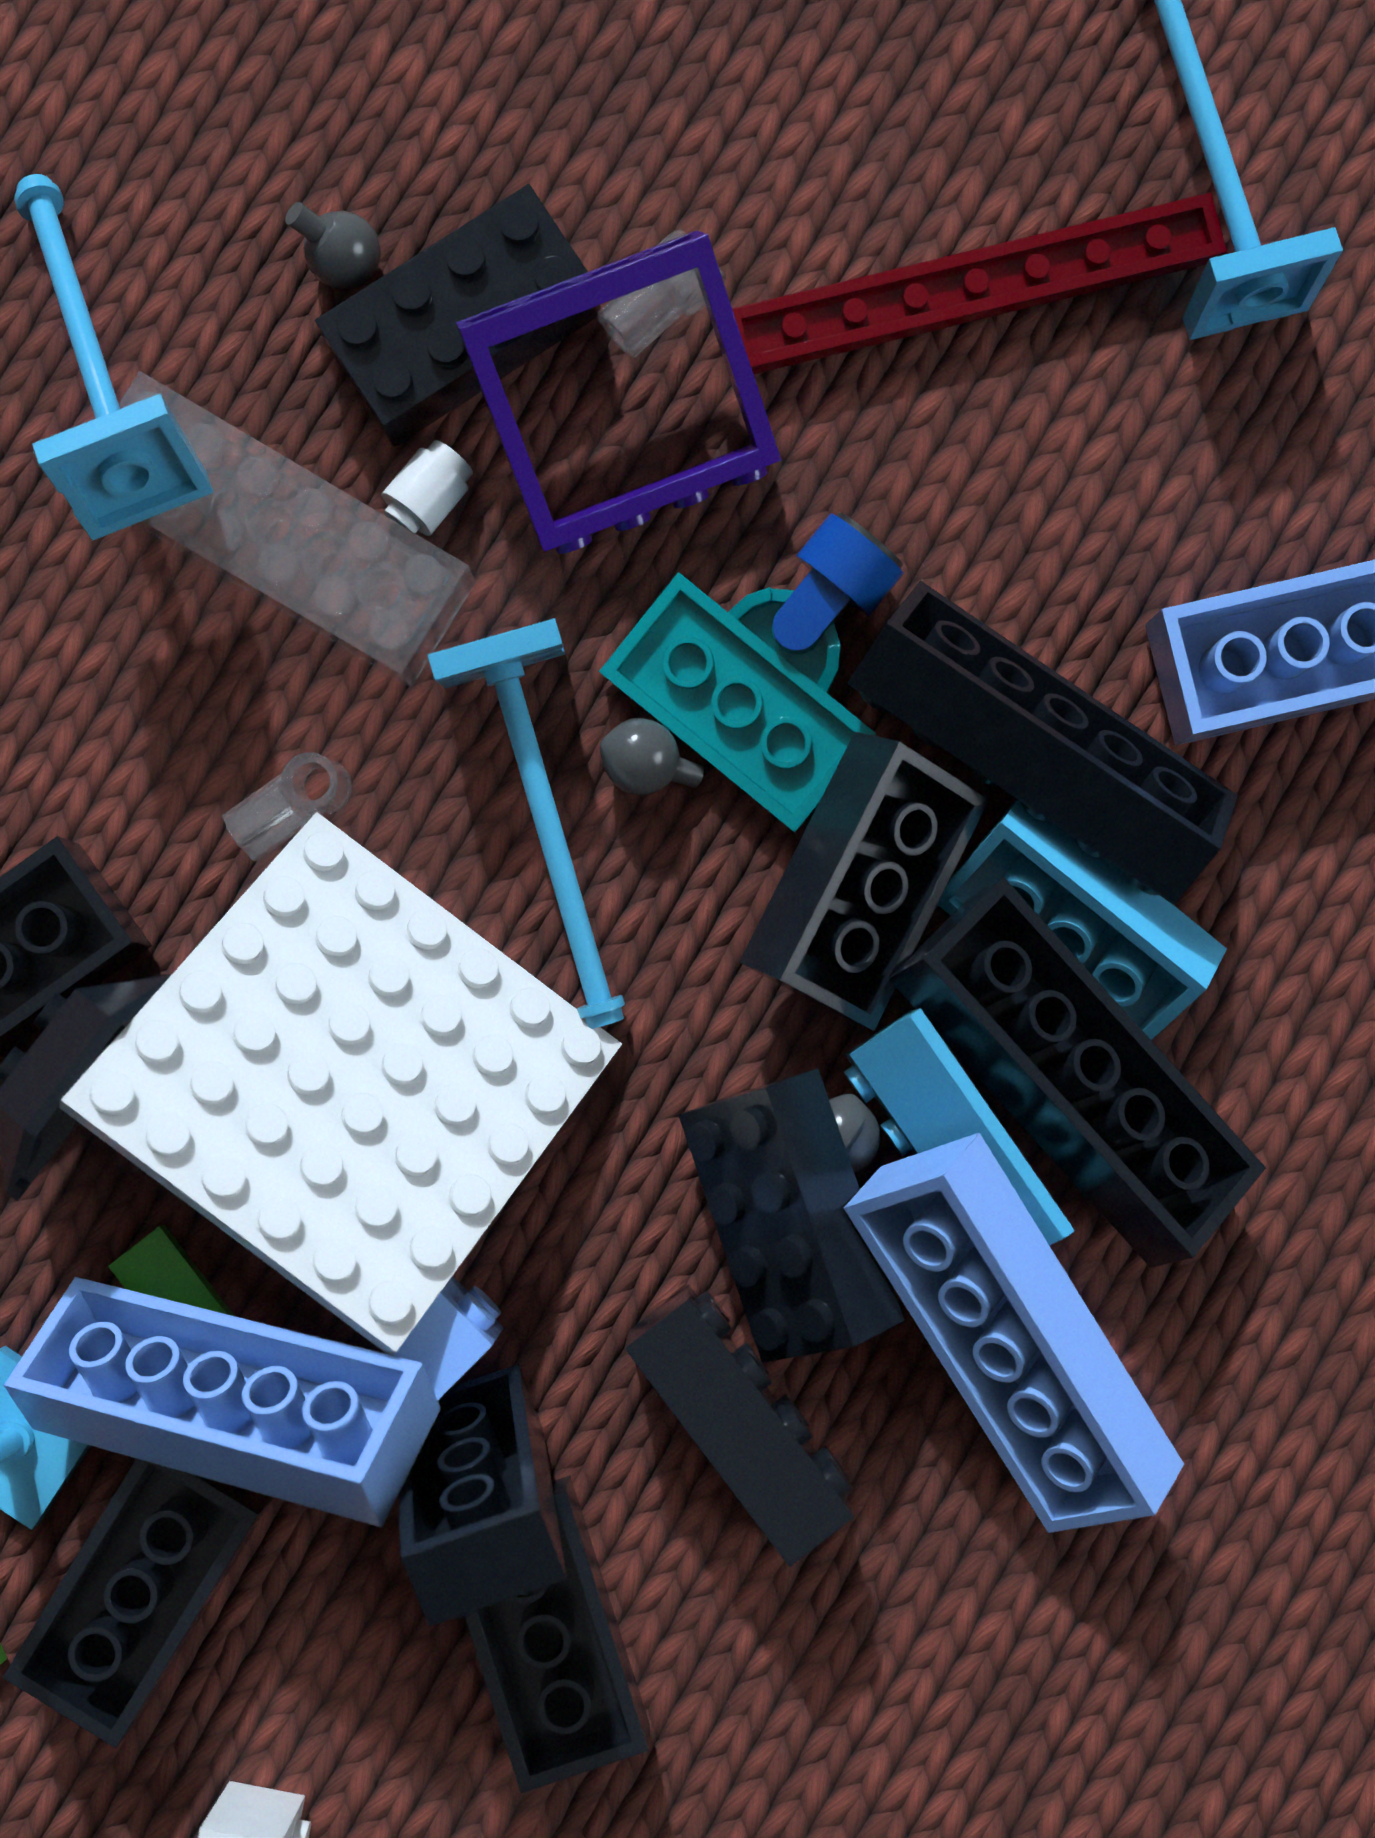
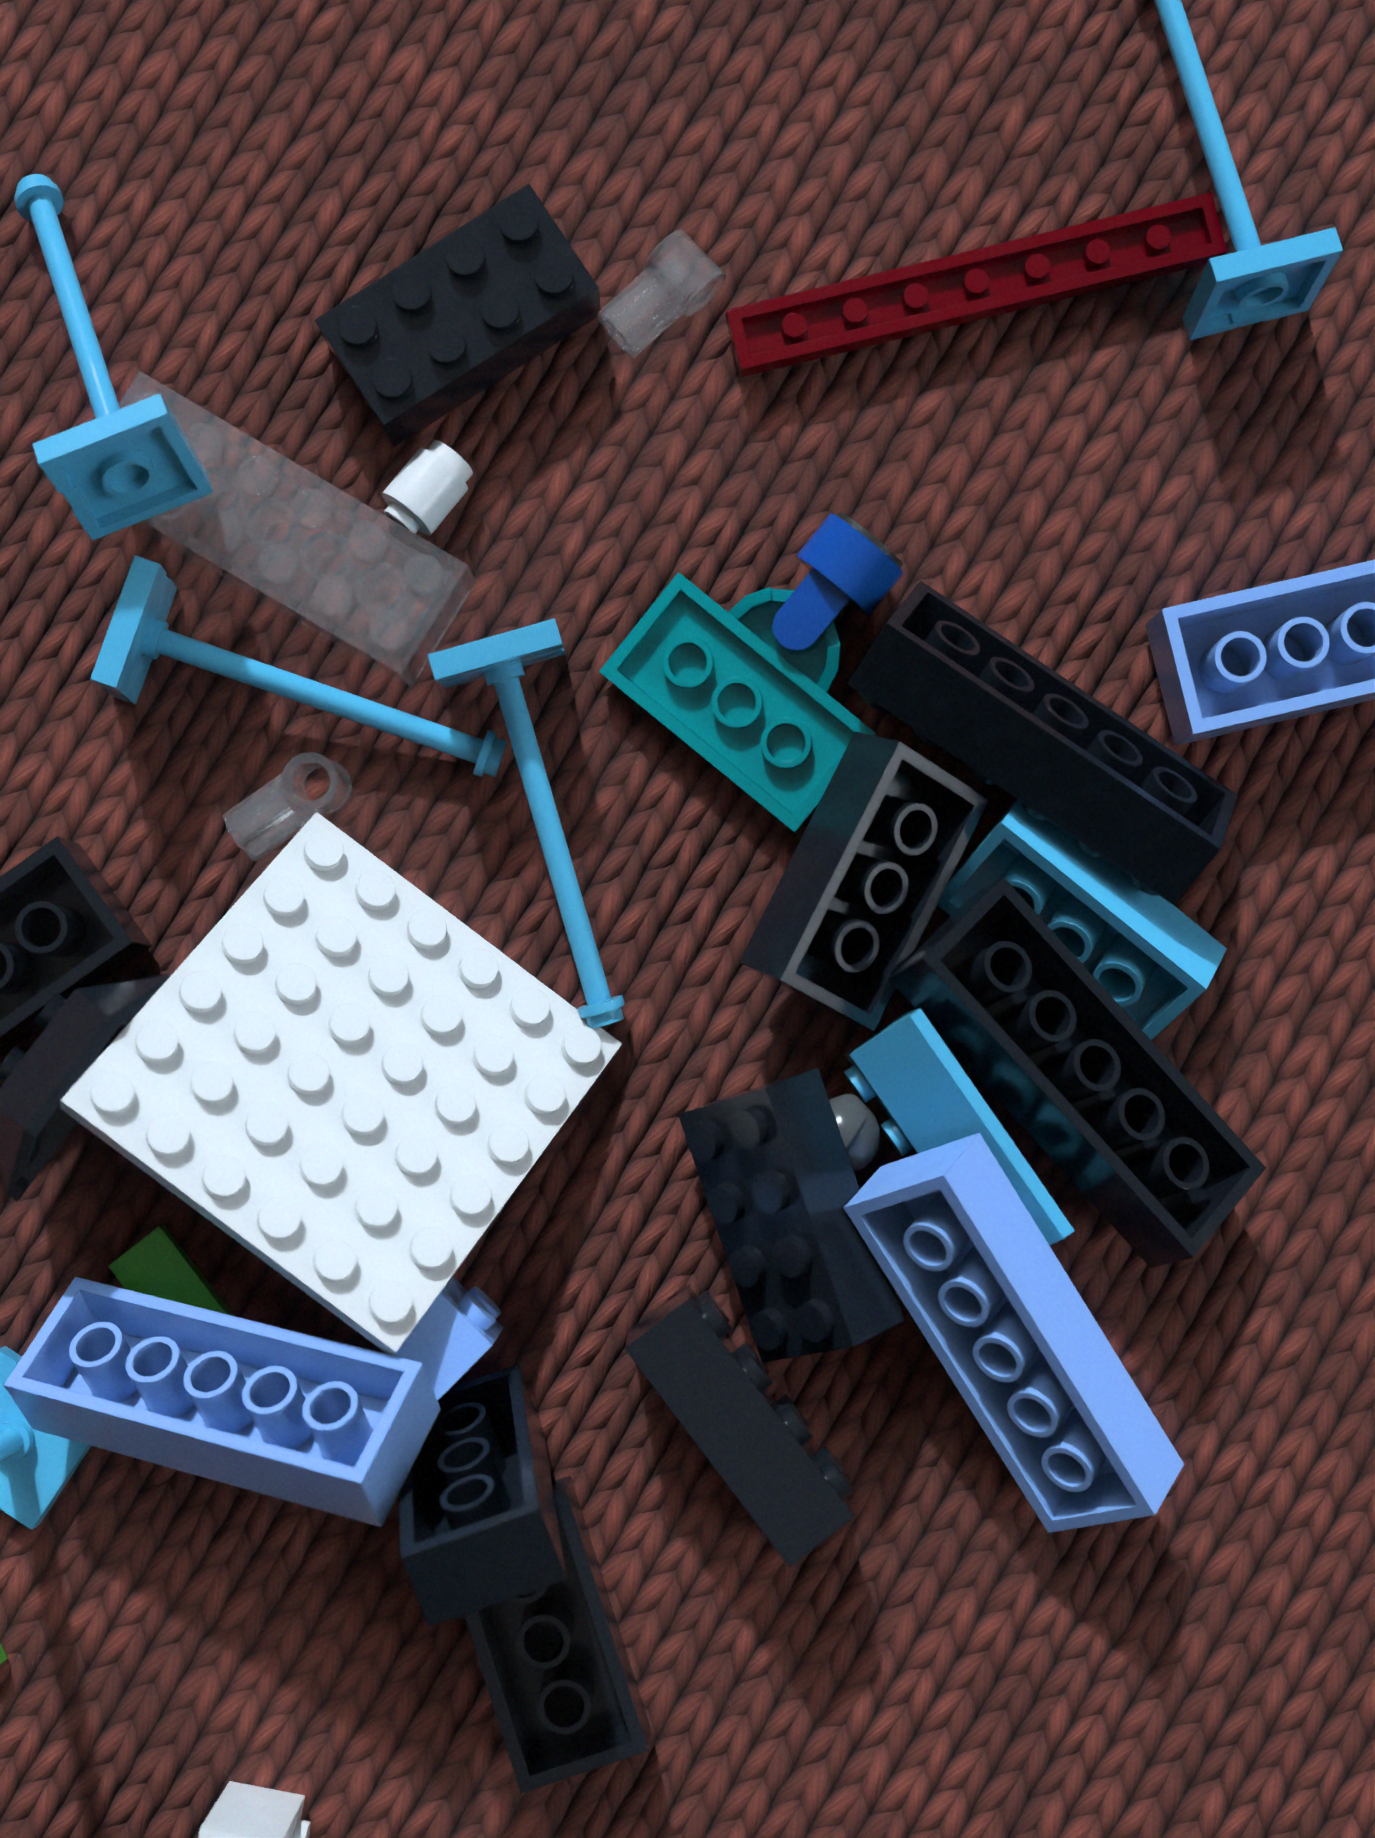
(134, 1596): black brick -> none
(141, 634): none -> medium azure tile
(337, 246): dark grey piece -> none
(586, 292): dark purple window -> none
(644, 758): dark grey piece -> none

